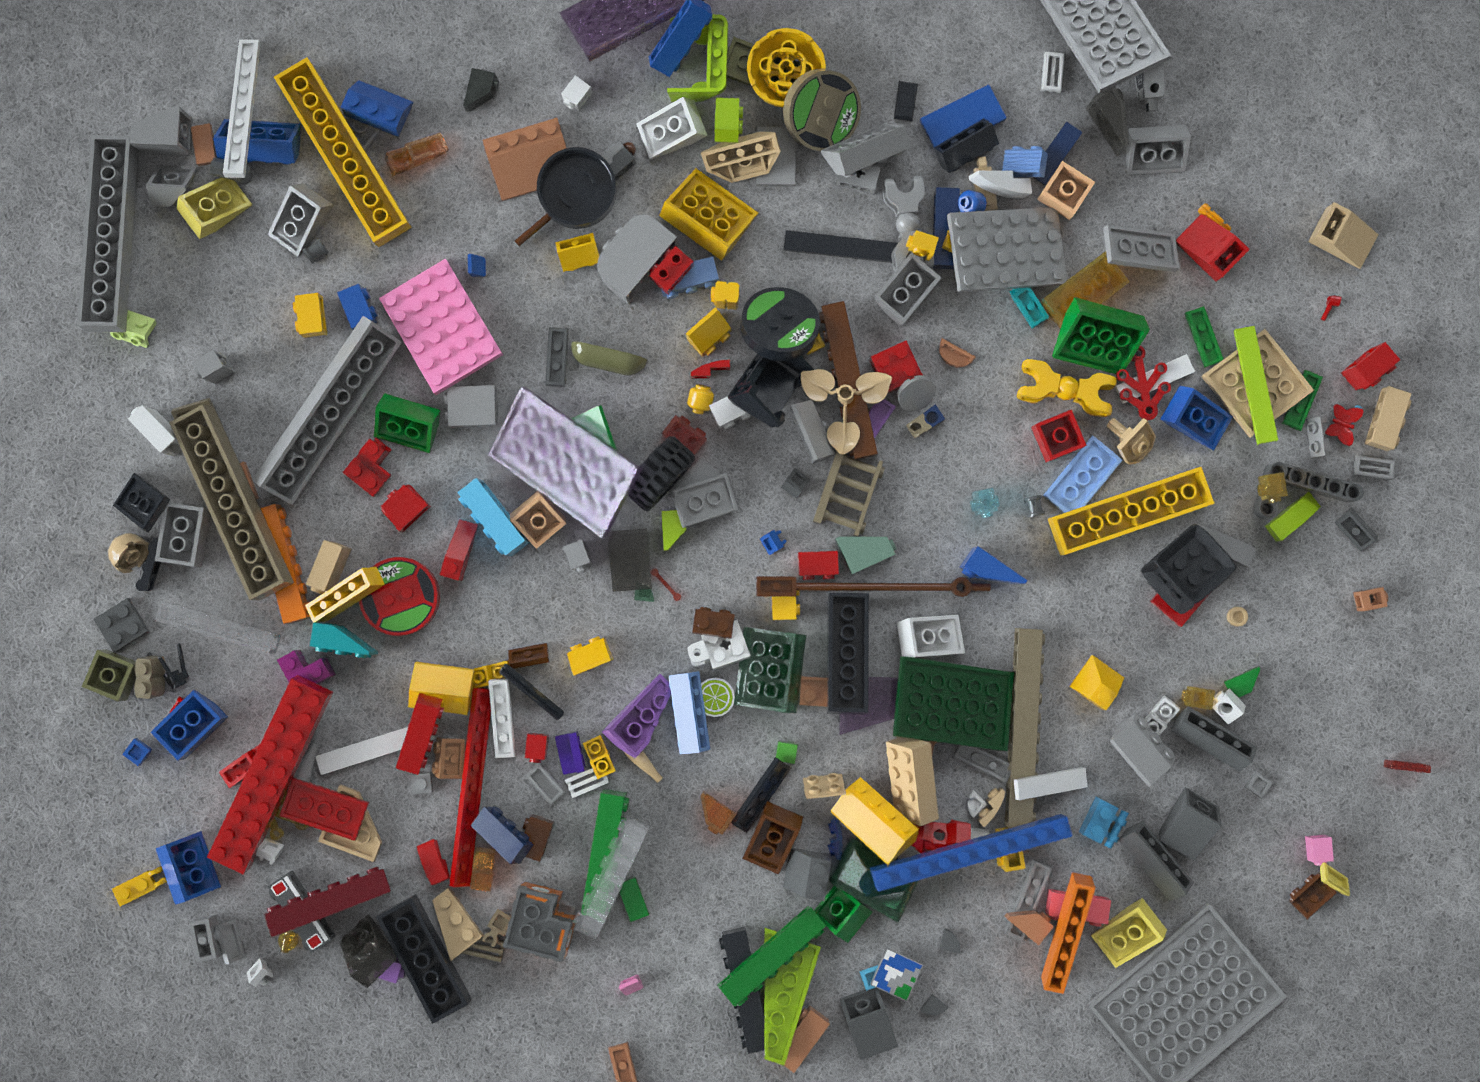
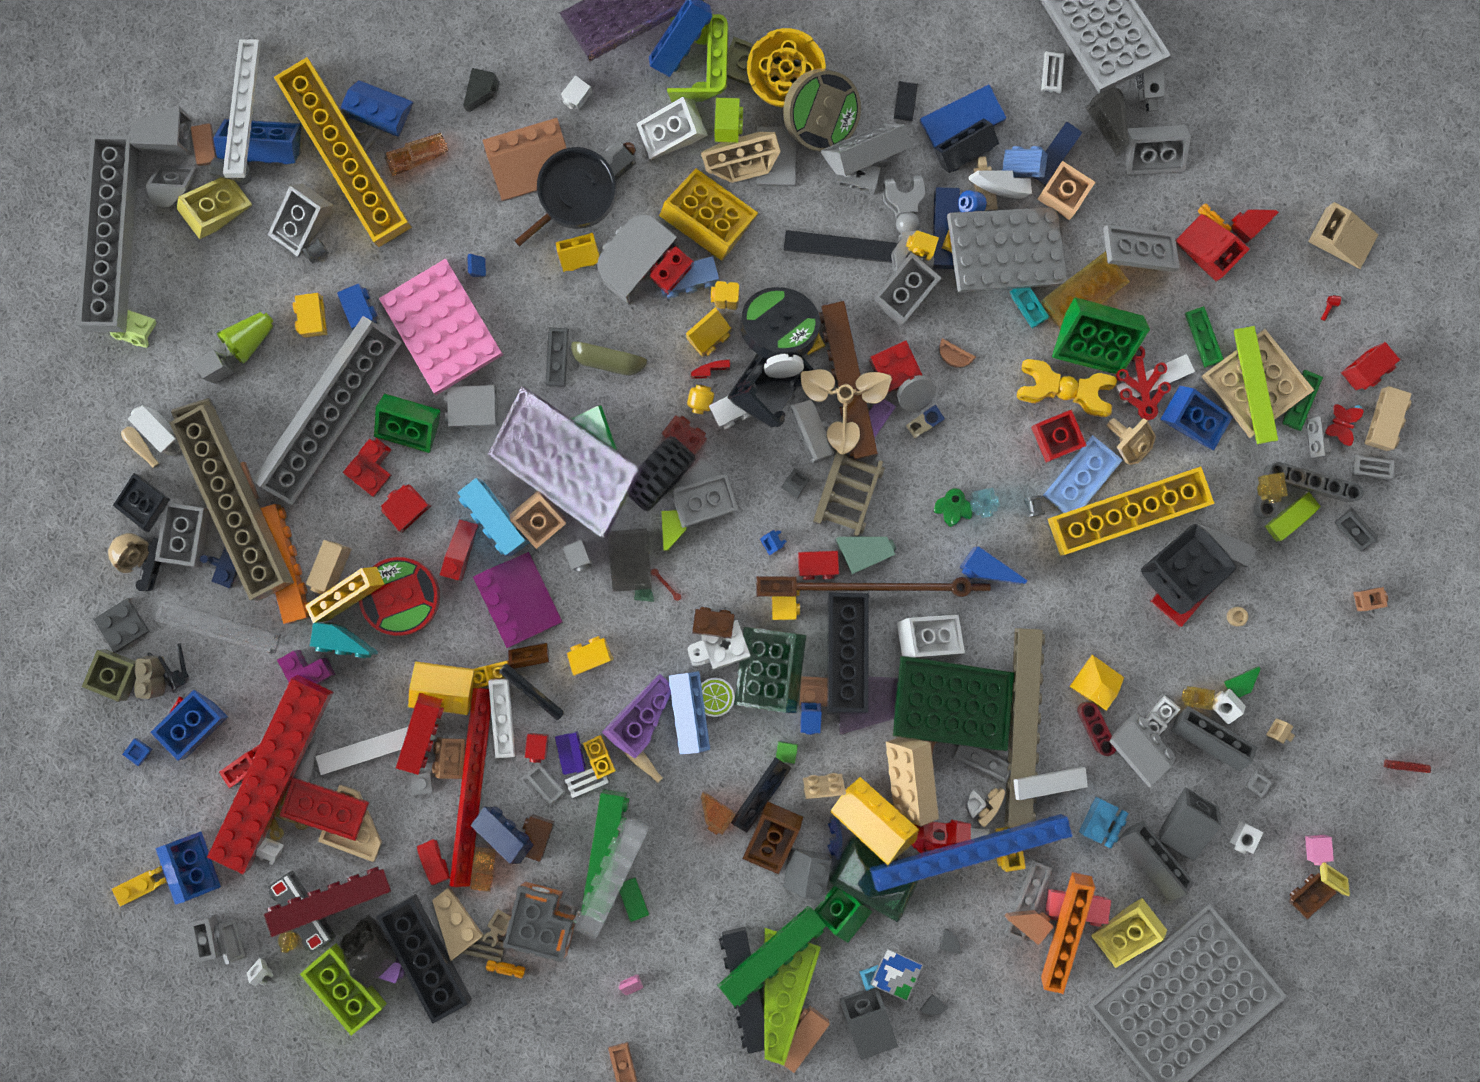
(136, 442): none -> tan piece
(225, 570): none -> dark blue plate
(246, 335): none -> lime cone
(342, 994): none -> lime brick
(505, 968): none -> light orange axle
(517, 599): none -> magenta slope
(783, 366): none -> white tile
(810, 718): none -> blue brick
(952, 510): none -> green plate
(1089, 721): none -> dark red beam
(1251, 223): none -> red slope
(1254, 838): none -> white brick
(1280, 731): none -> tan tile

